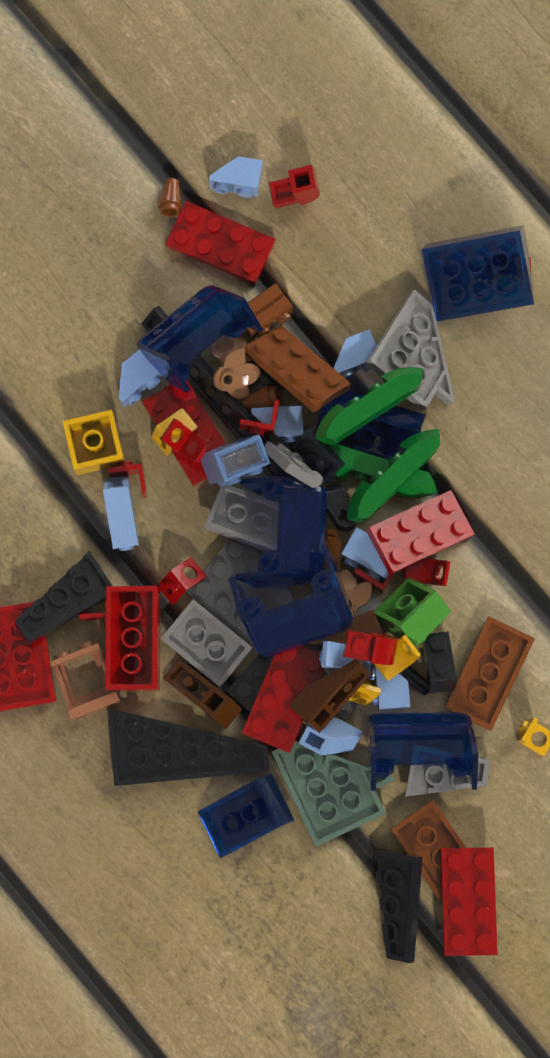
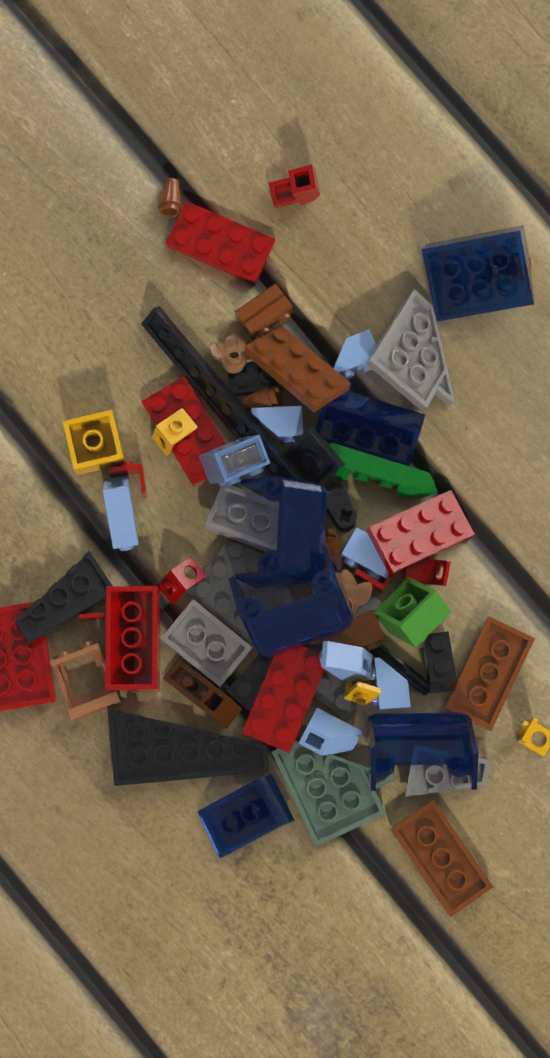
(136, 377): light blue slope -> none
(189, 445): red bracket -> none
(194, 329): clear blue windscreen -> none
(238, 177): light blue slope -> none
(239, 374): medium nougat plate -> none
(258, 428): red bracket -> none
(293, 464): light grey plate -> none
(326, 696): reddish brown slope -> none
(342, 421): green brick -> none
(370, 498): green brick -> none
(370, 647): red brick -> none
(400, 893): black wing -> none
(402, 660): yellow bracket -> none
(468, 901): red plate -> none

